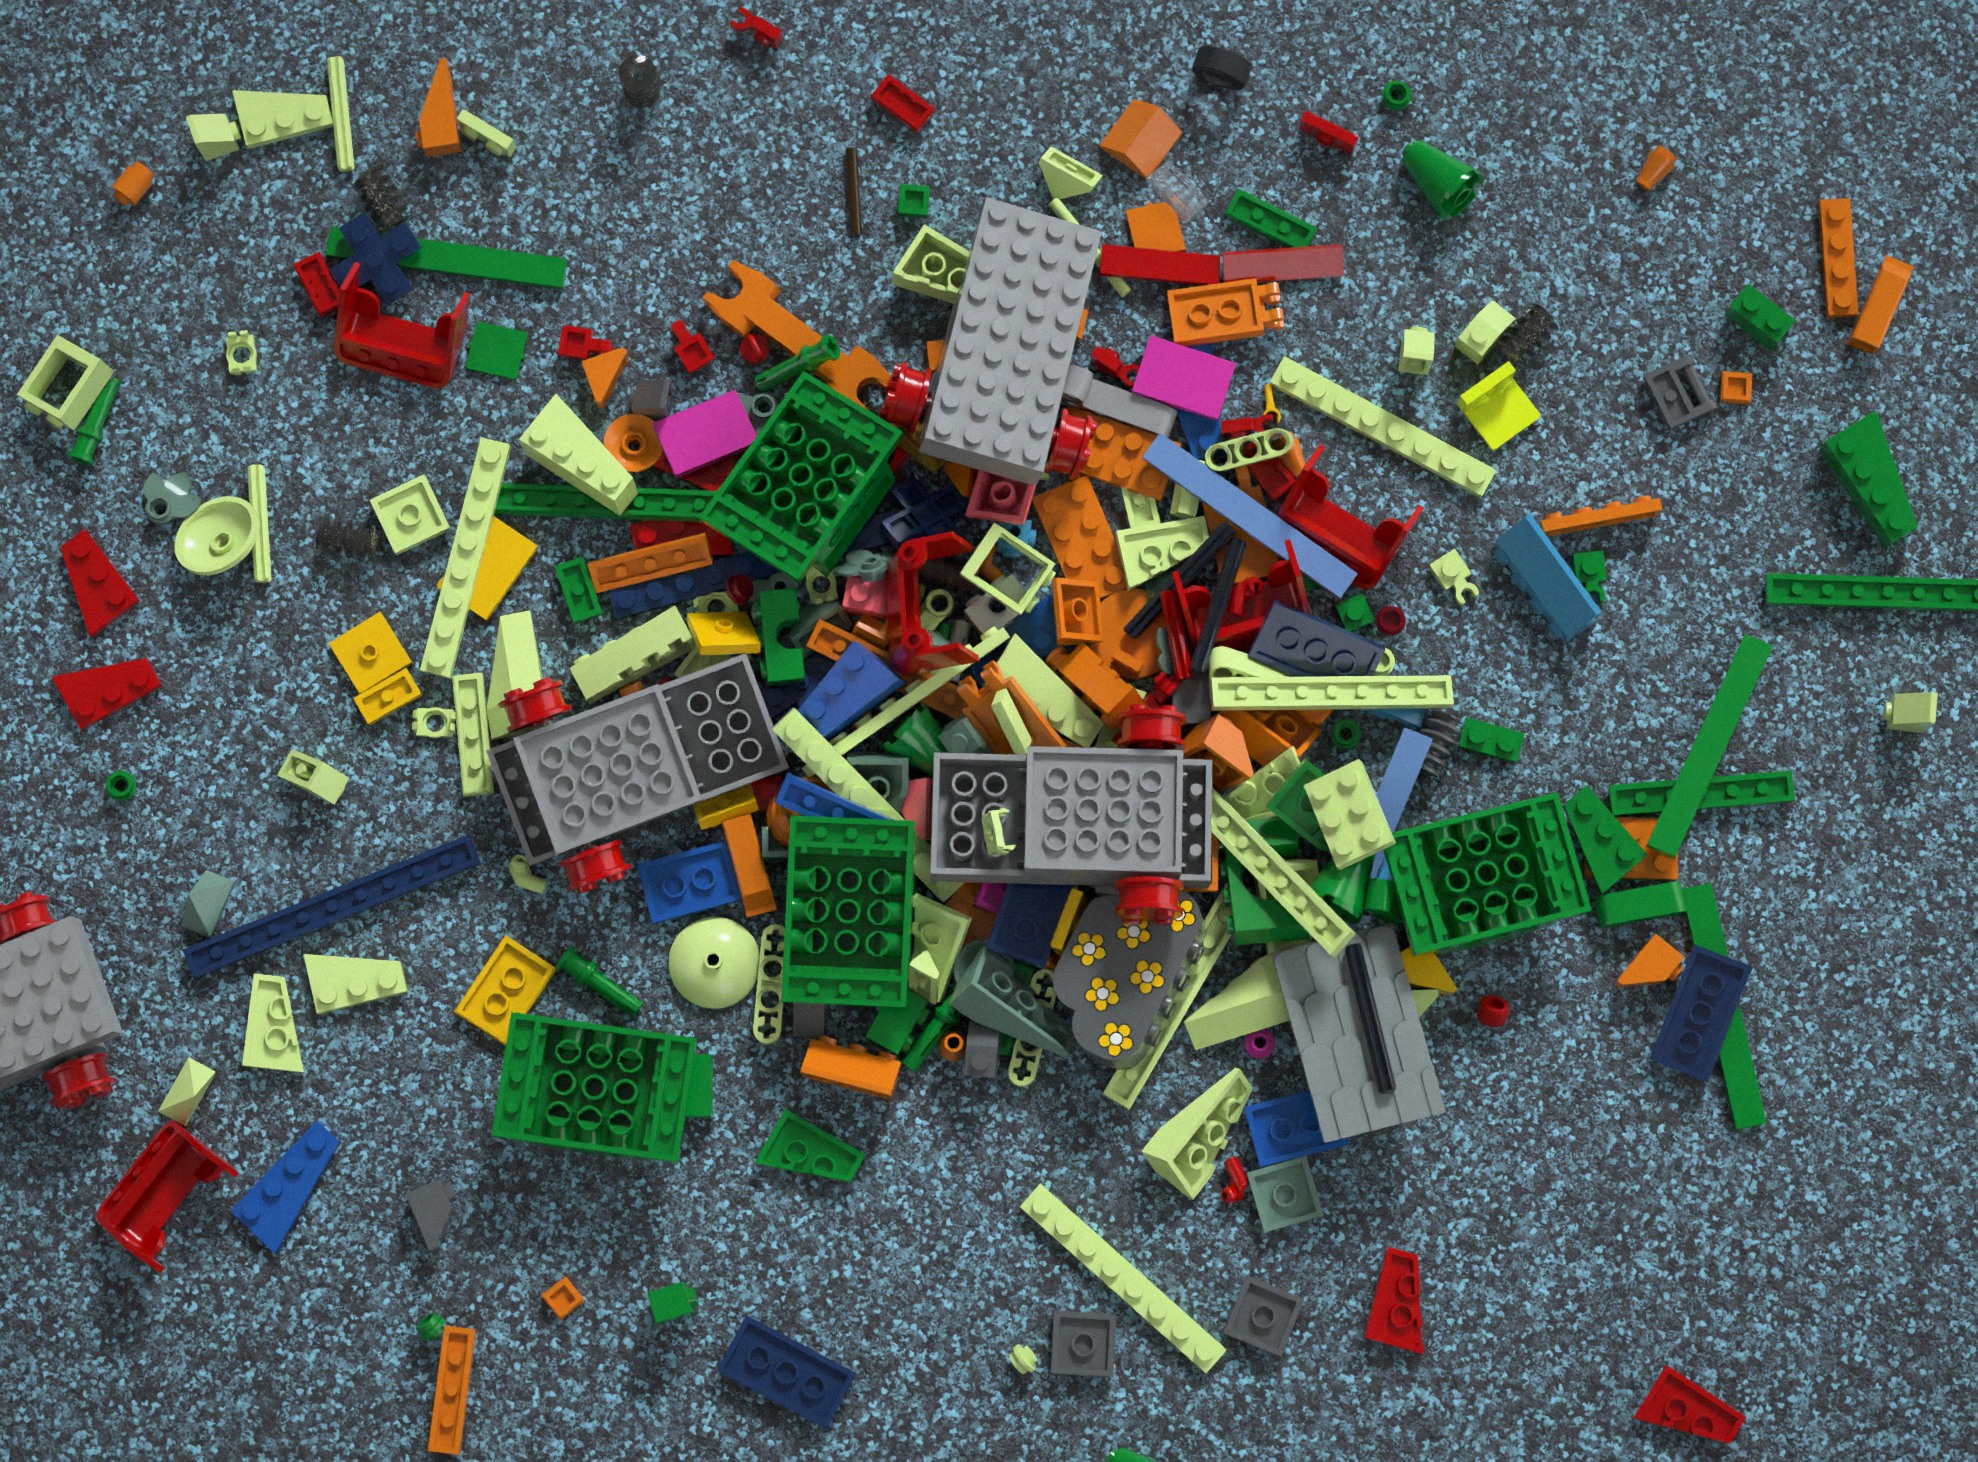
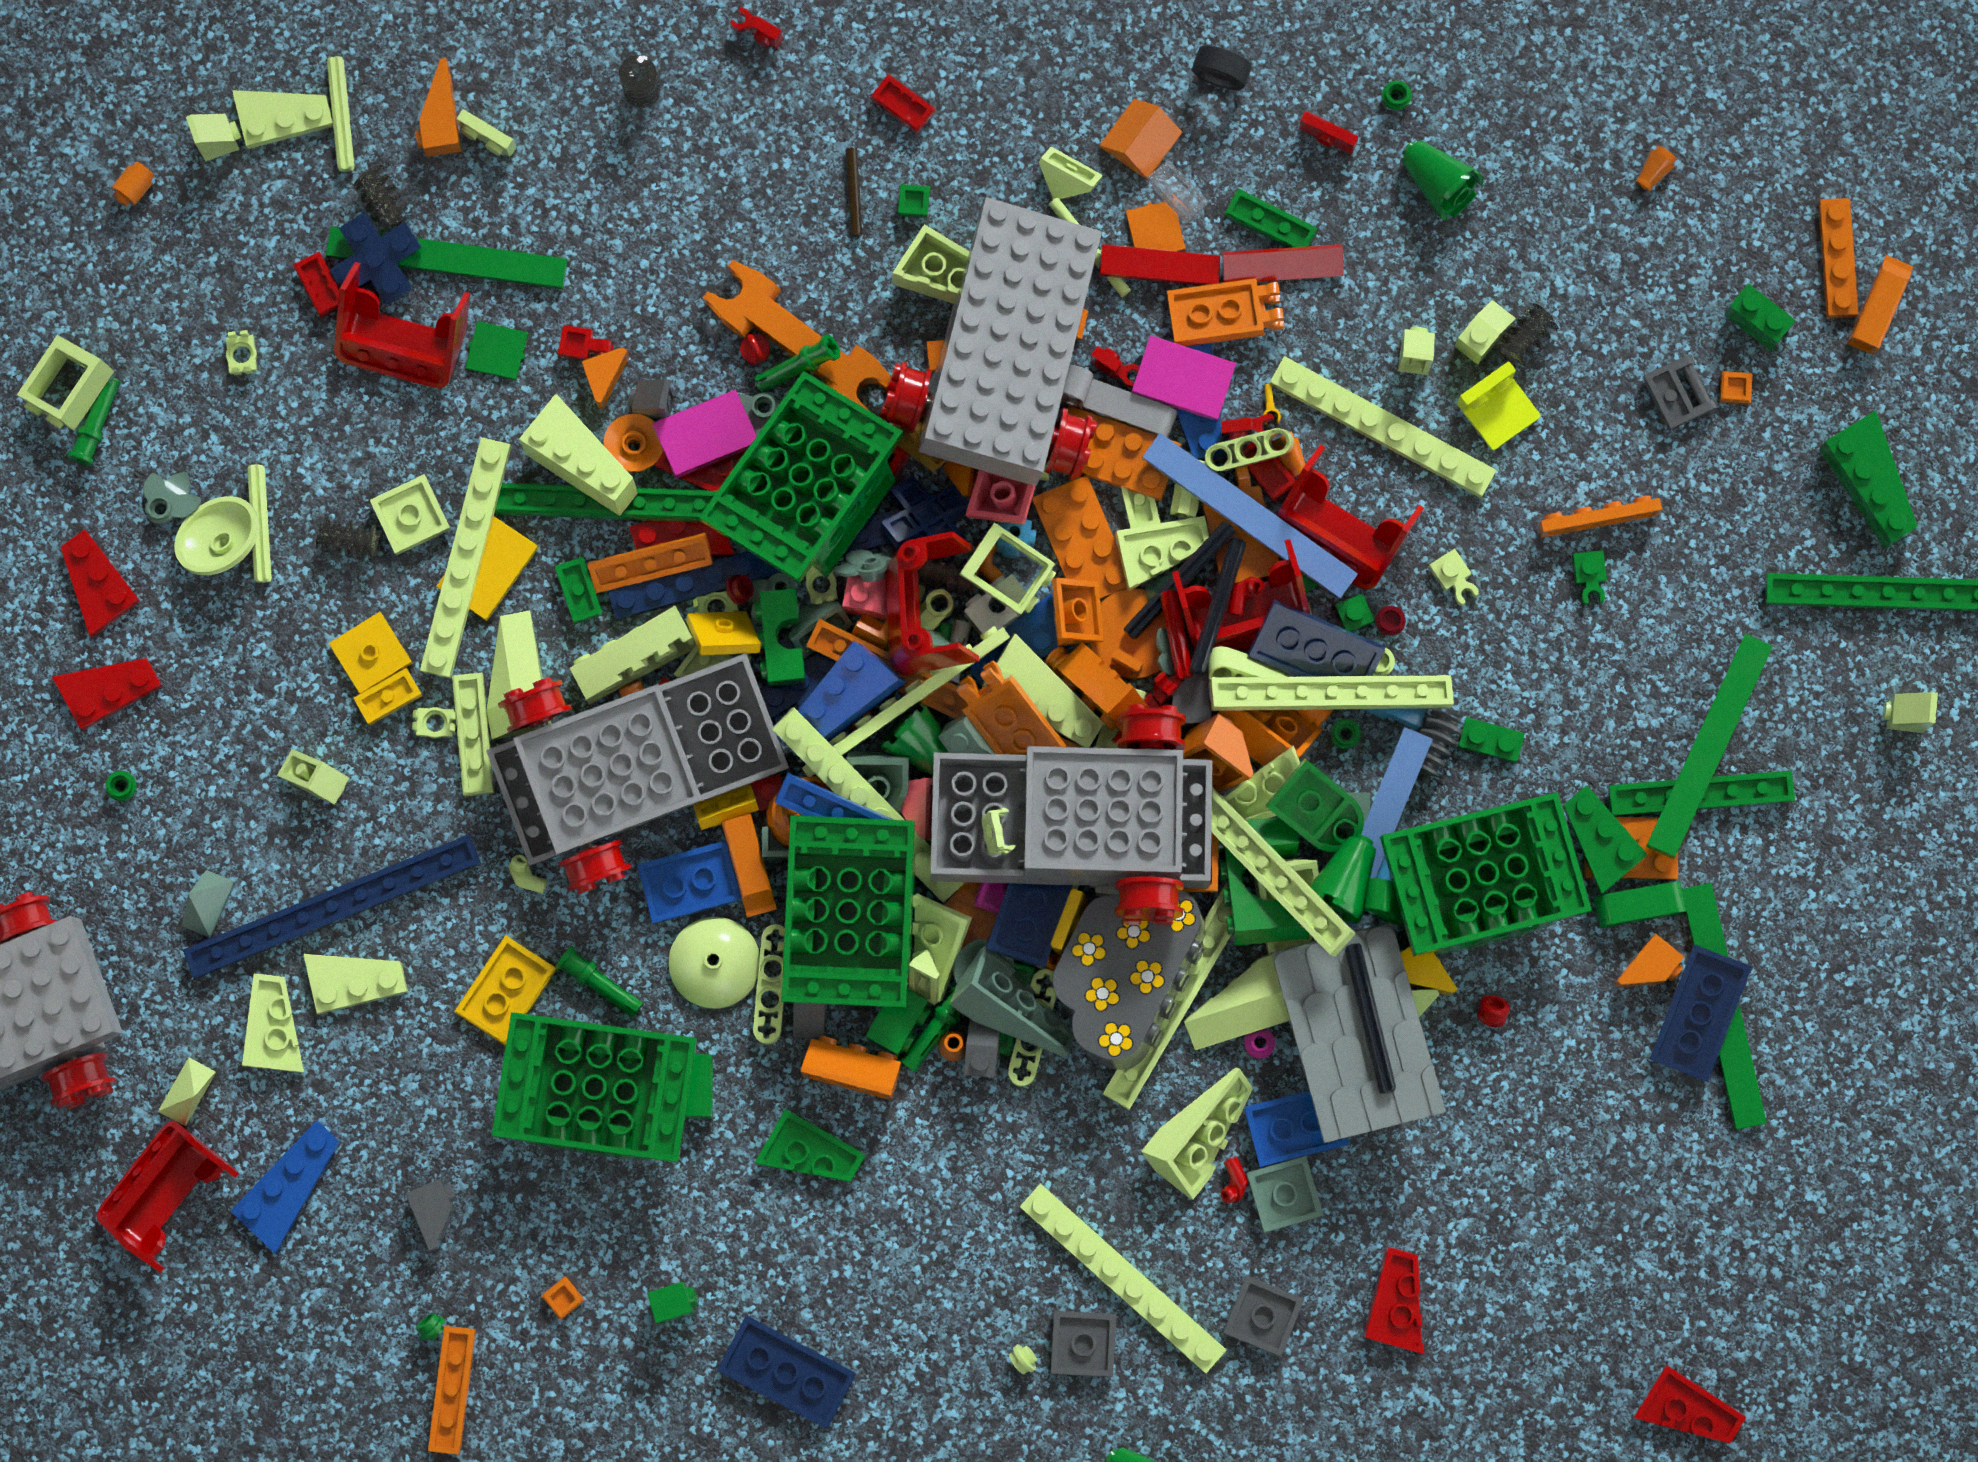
(693, 350): red plate -> none
(1011, 722): yellowish green tile -> none
(1349, 814): yellowish green plate -> none
(1546, 579): dark azure slope -> none

